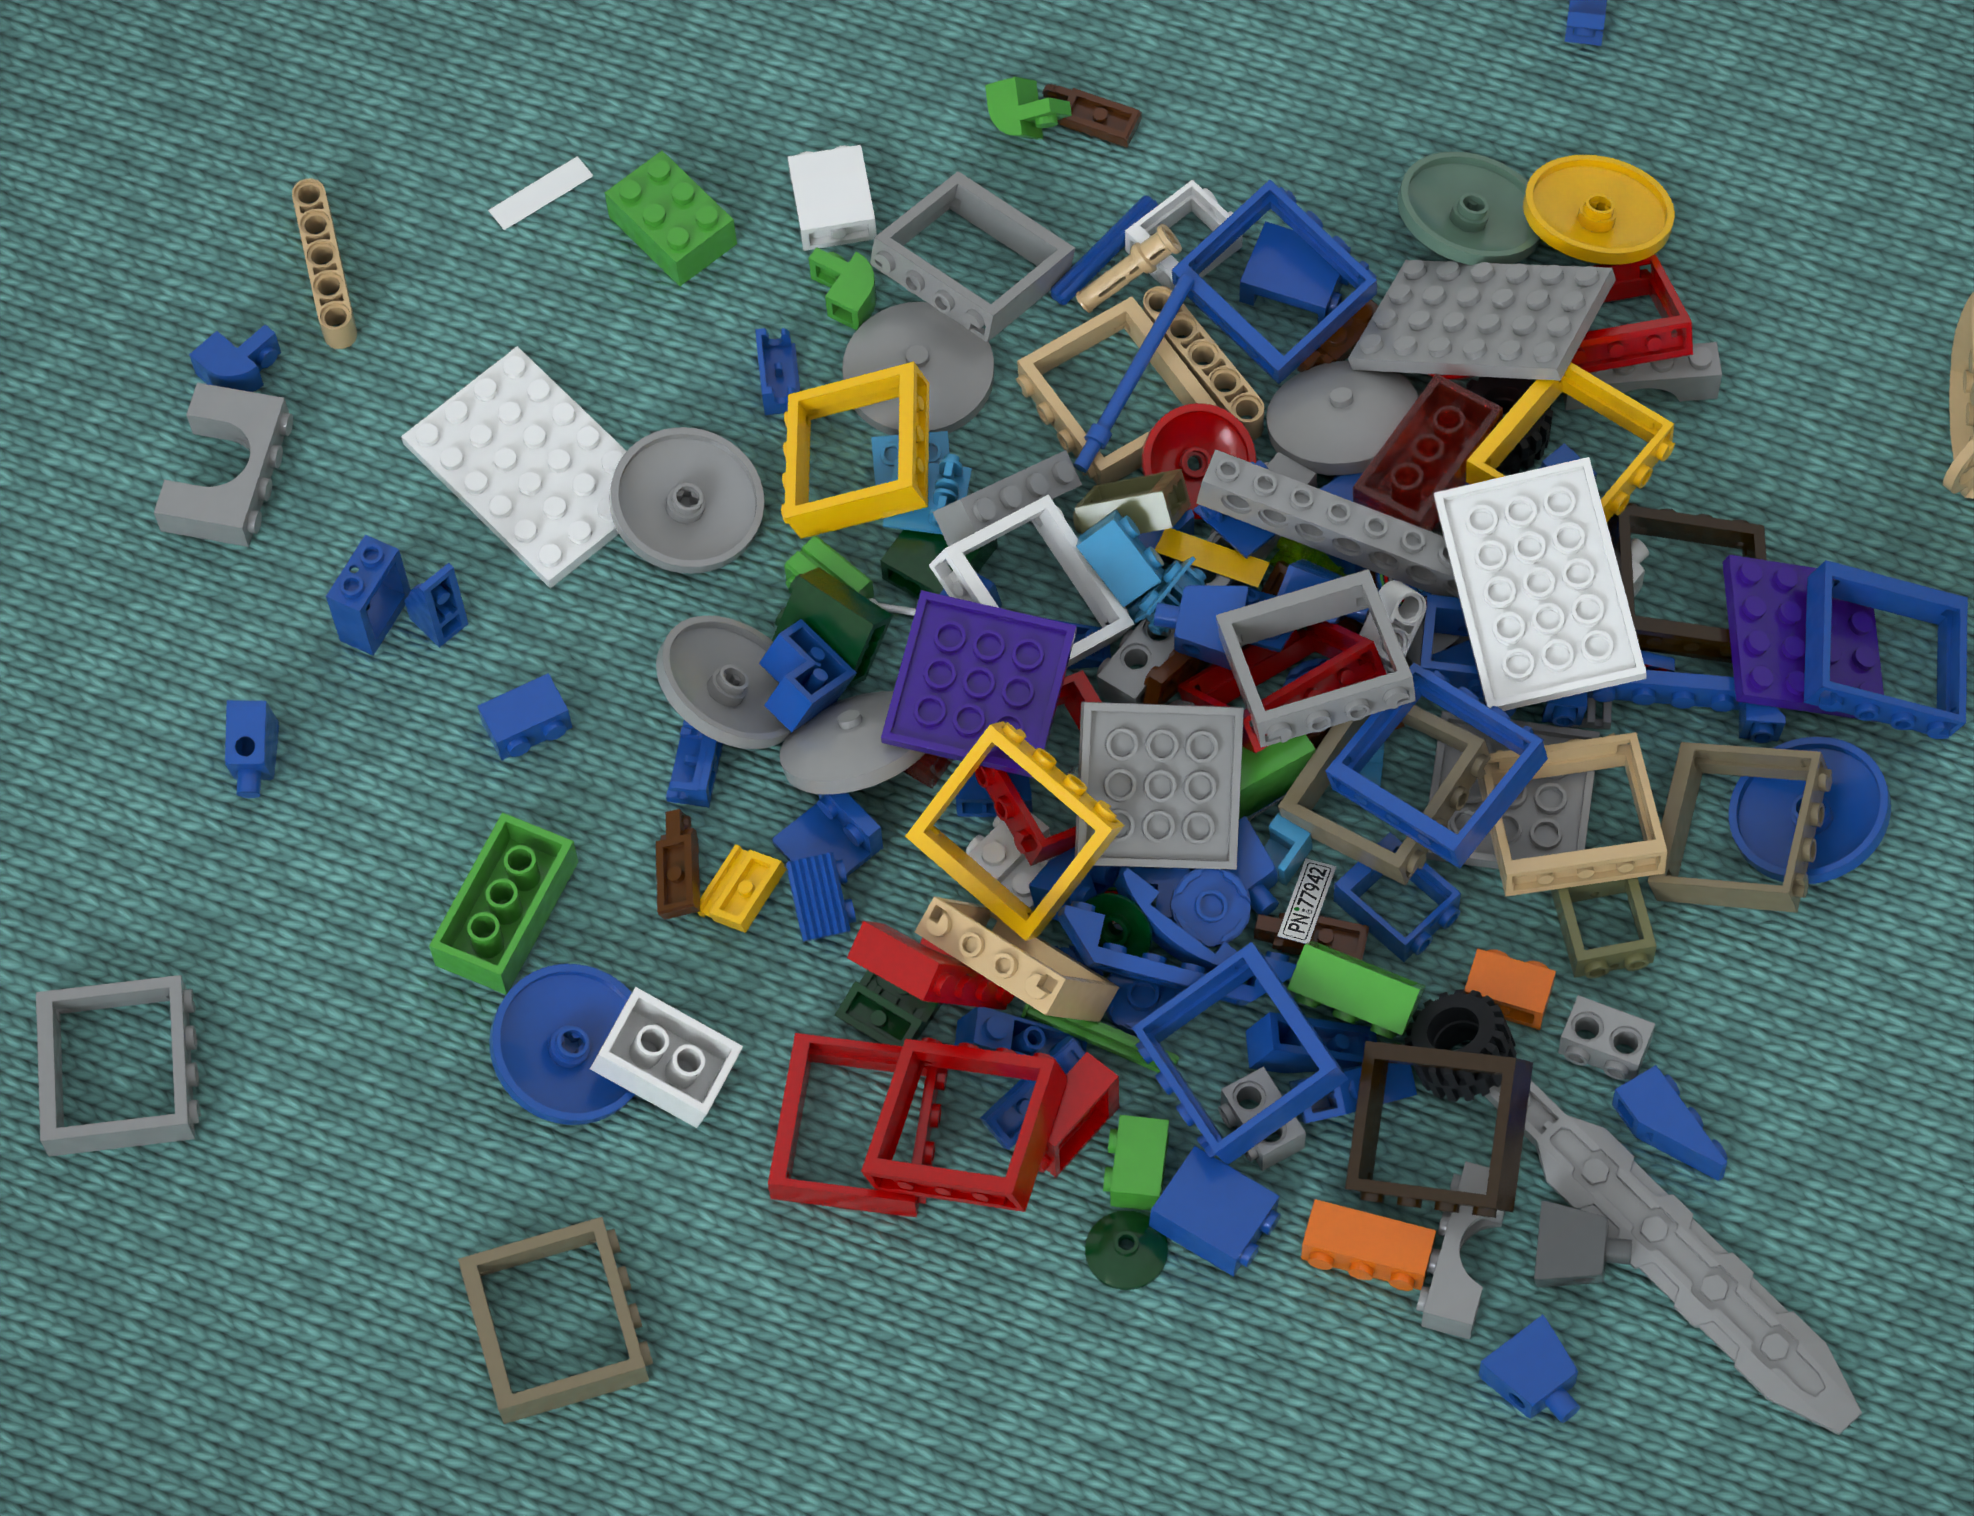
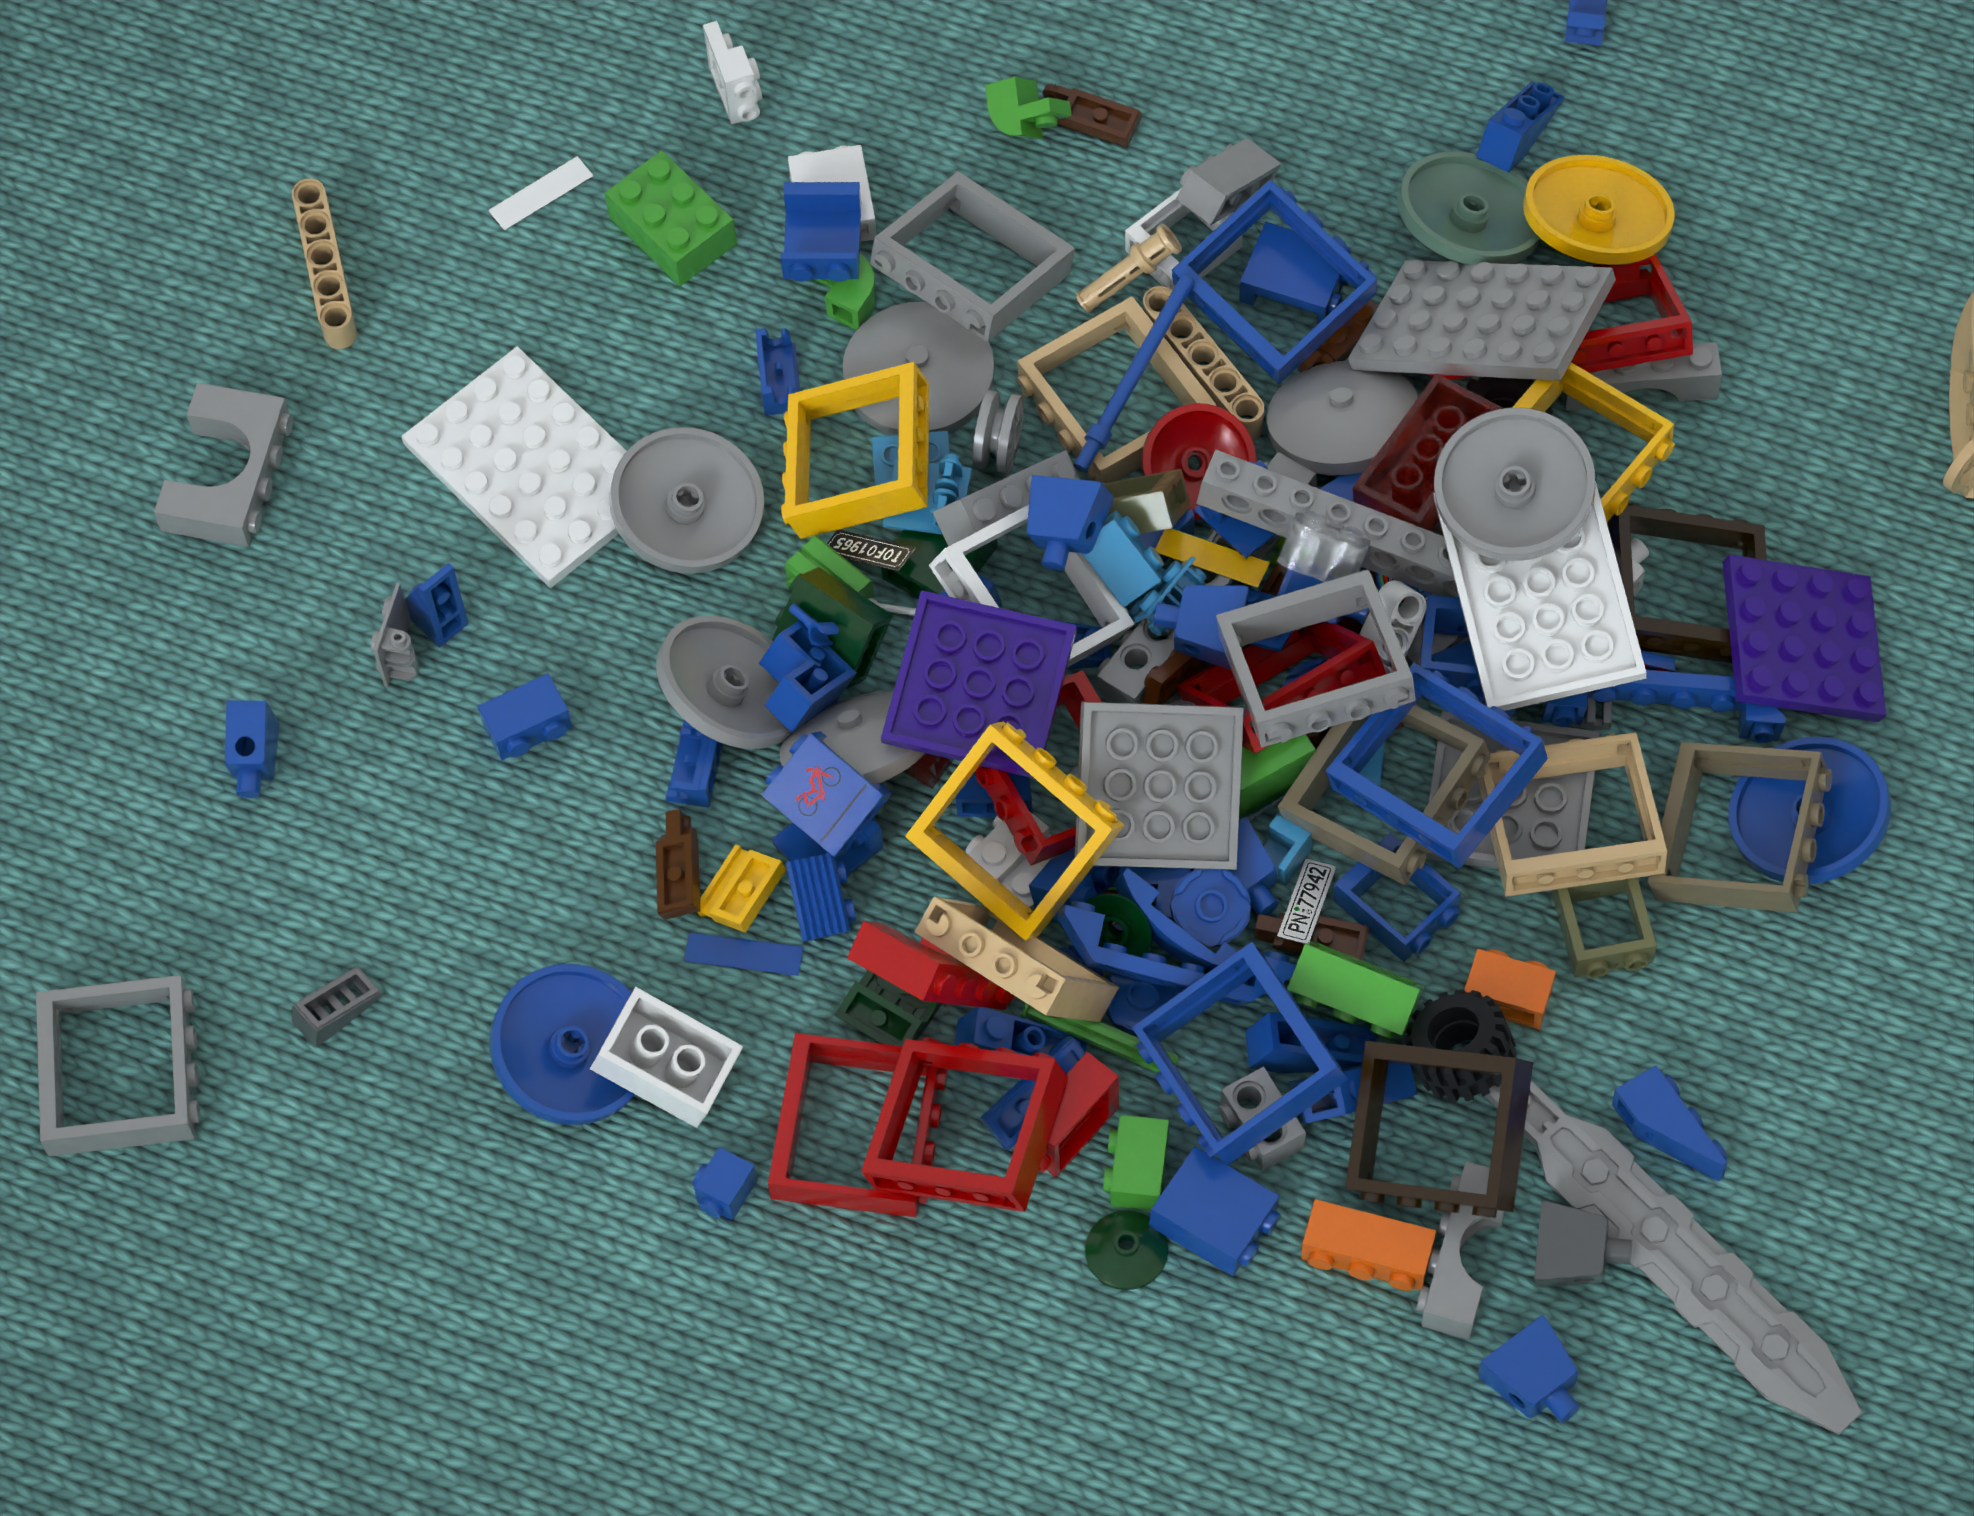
(232, 367): blue brick -> none
(324, 1025): none -> flat silver slope
(378, 586): blue window -> none
(392, 643): none -> light grey hinge
(504, 903): bright green brick -> none
(577, 1387): dark tan window -> none
(724, 1184): none -> blue brick
(733, 75): none -> white plate
(743, 954): none -> blue sticker
(817, 631): none -> blue hand
(821, 231): none -> blue panel
(824, 794): none -> panel
(870, 549): none -> black sticker
(998, 431): none -> light grey wheel
(1066, 516): none -> blue torso
(1100, 253): blue axle -> none
(1226, 180): none -> light grey brick
(1322, 549): none -> clear brick
(1514, 484): none -> light grey dish
(1518, 125): none -> blue slope
(1610, 1029): light grey brick -> none
(1904, 599): blue window -> none

